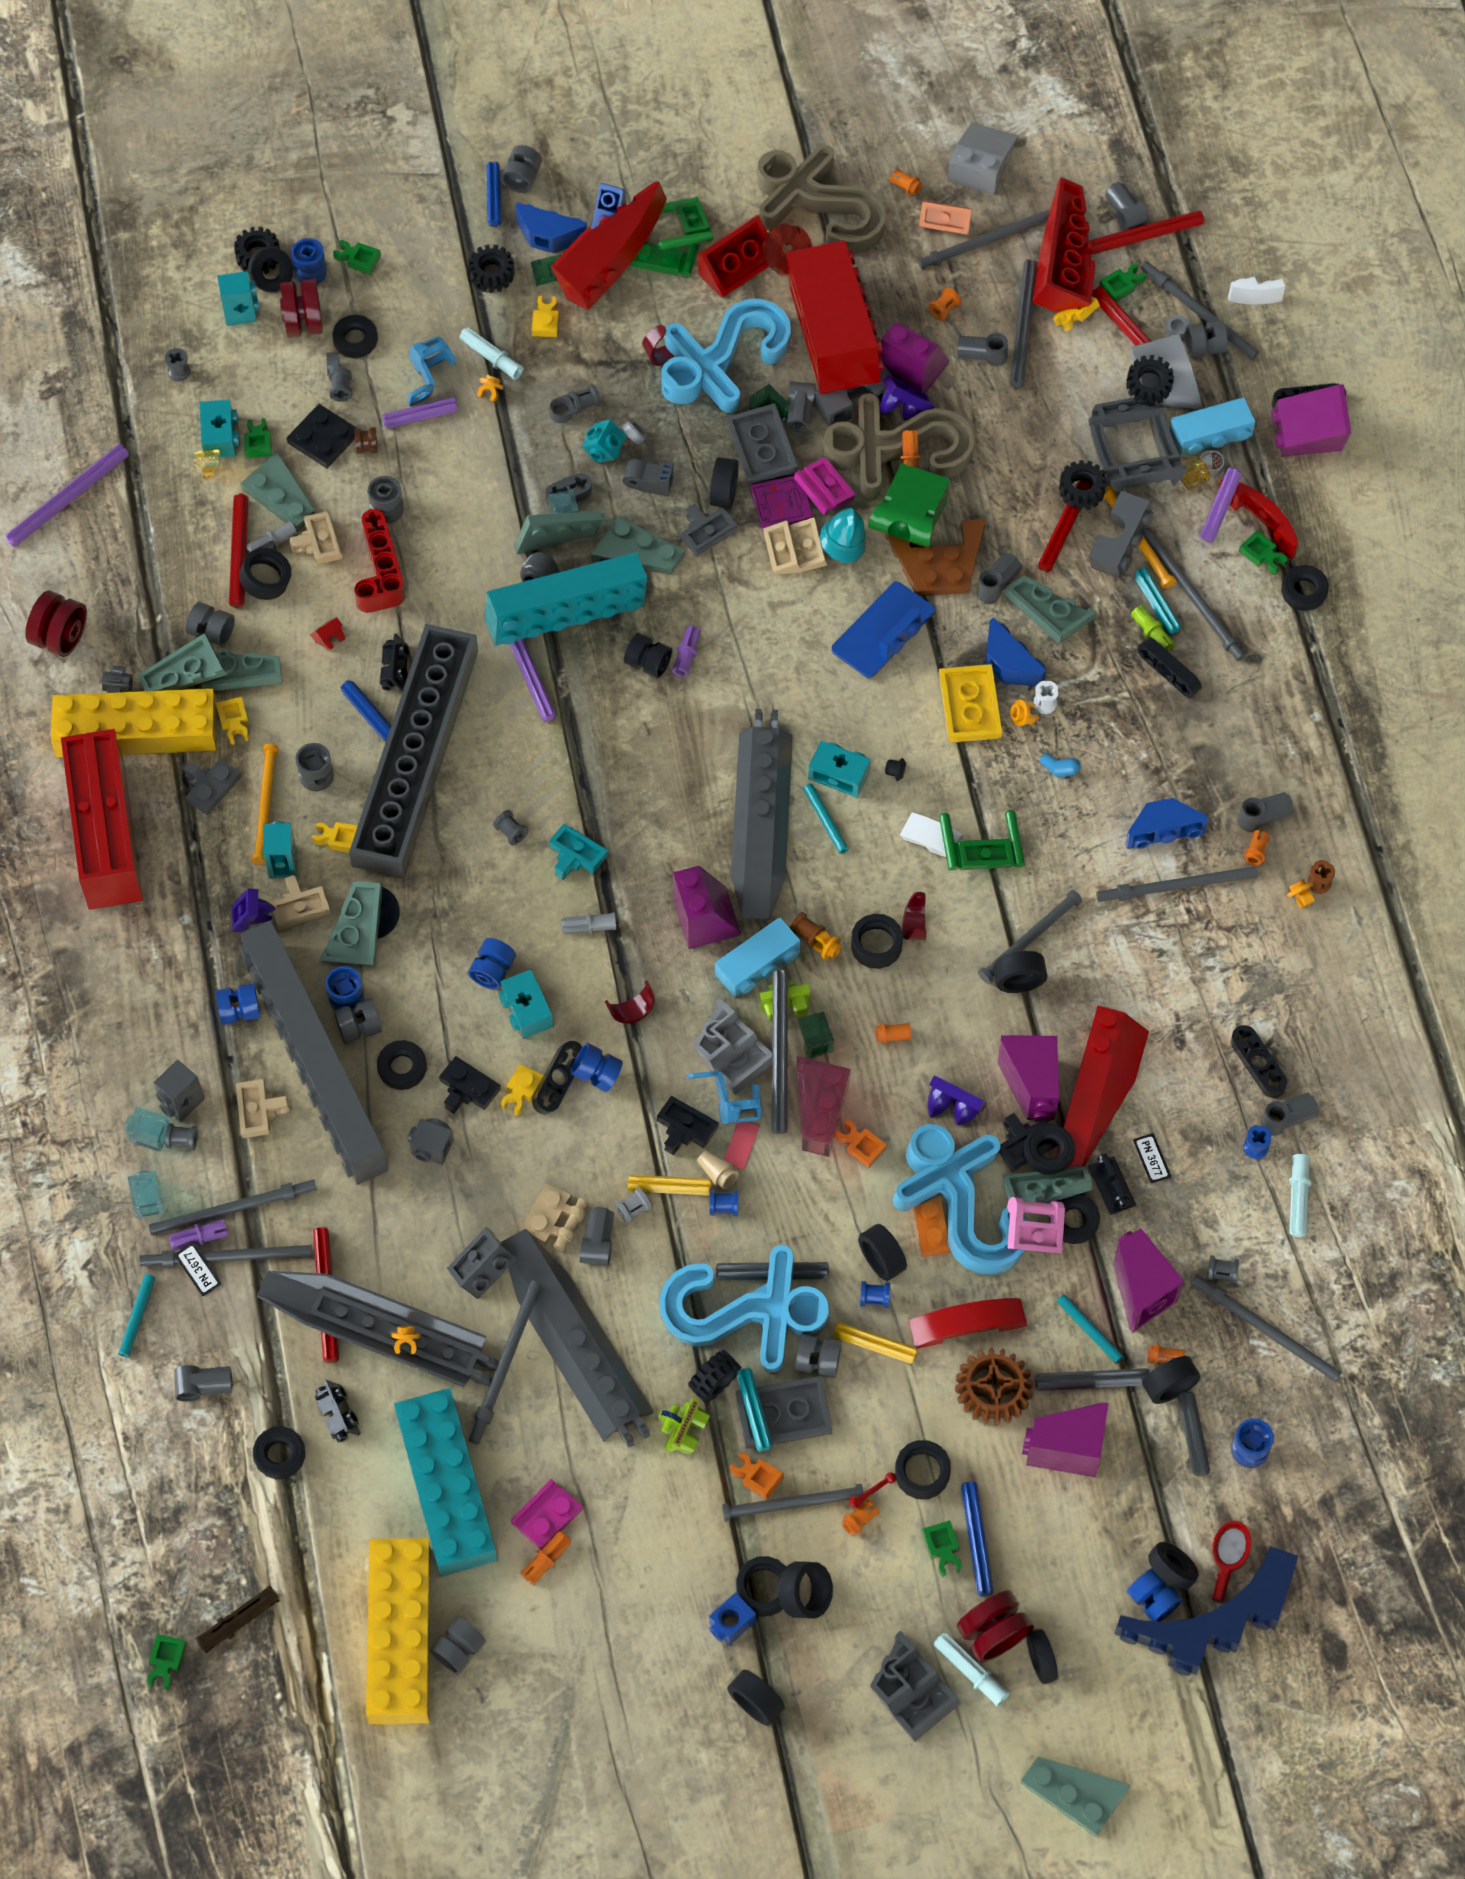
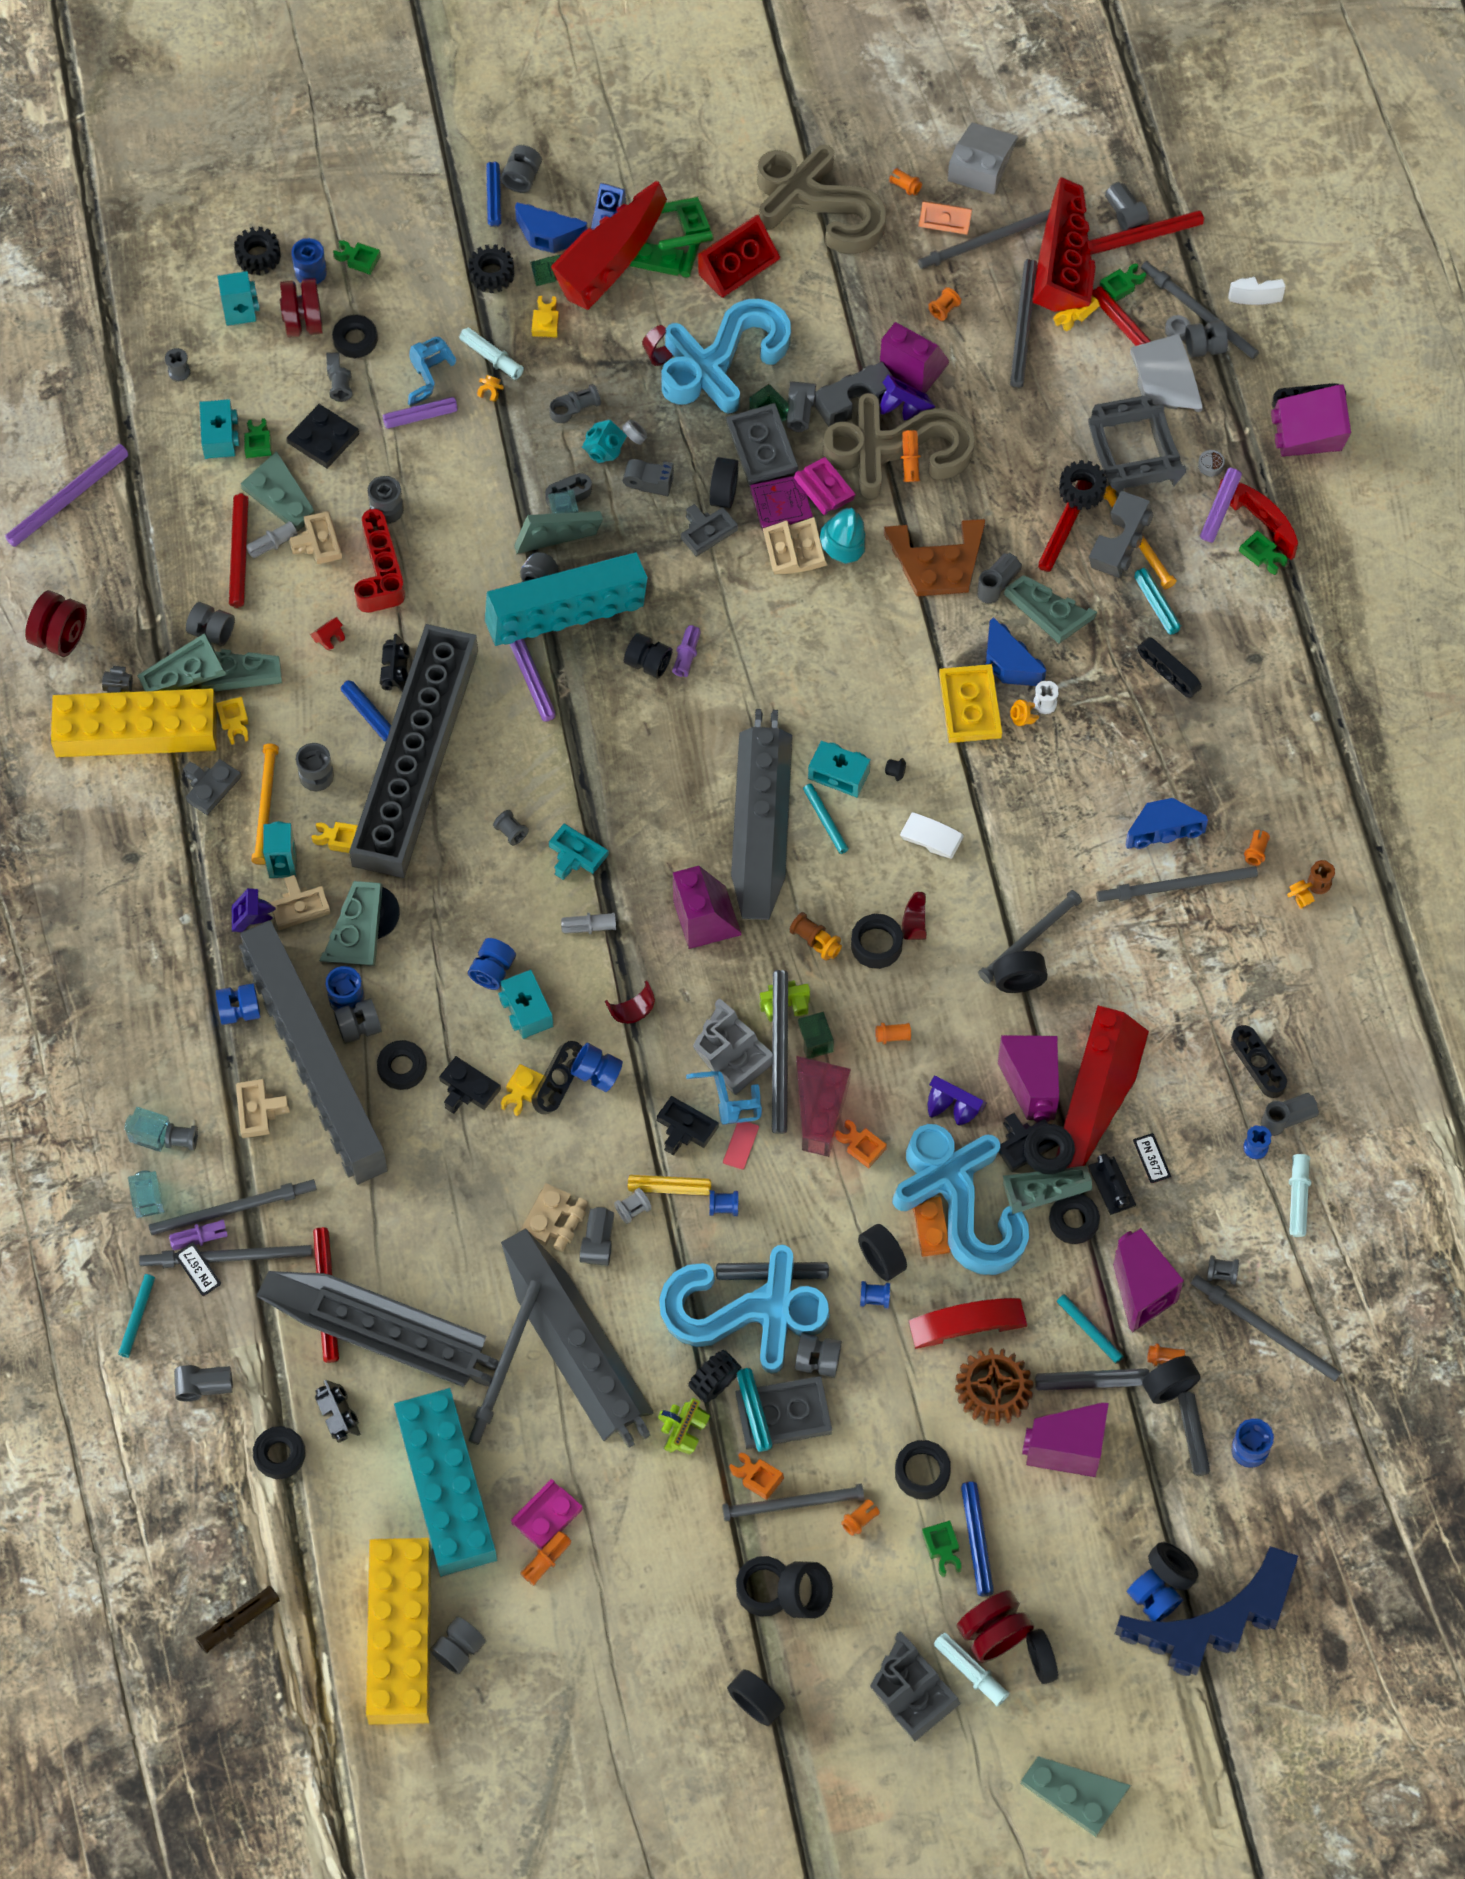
(101, 819): red brick -> none
(165, 1656): green plate -> none
(178, 1091): dark grey brick -> none
(207, 461): clear yellow tile -> none
(257, 261): black tyre -> none
(257, 588): black tyre -> none
(366, 440): reddish brown wheel -> none
(405, 1334): light orange plate -> none
(431, 1140): dark grey brick -> none
(481, 1263): dark grey bracket -> none
(627, 538): sand green wing -> none
(720, 1171): tan cone -> none
(731, 1607): blue brick -> none
(757, 958): medium azure brick -> none
(773, 245): clear red plate -> none
(834, 317): red brick -> none
(856, 1502): red hinge -> none
(875, 1342): yellow axle -> none
(883, 629): blue bracket -> none
(911, 505): green piece -> none
(983, 348): dark grey piece -> none
(983, 853): green plate -> none
(1035, 1235): bright pink plate -> none
(1062, 767): dark azure arm -> none
(1146, 393): black tyre -> none
(1152, 627): lime pin -> none
(1195, 473): clear yellow wheel -> none
(1212, 427): medium azure brick -> none
(1230, 643): dark grey bar -> none
(1230, 1552): red piece -> none
(1265, 811): dark grey piece -> none
(1300, 601): black tyre -> none

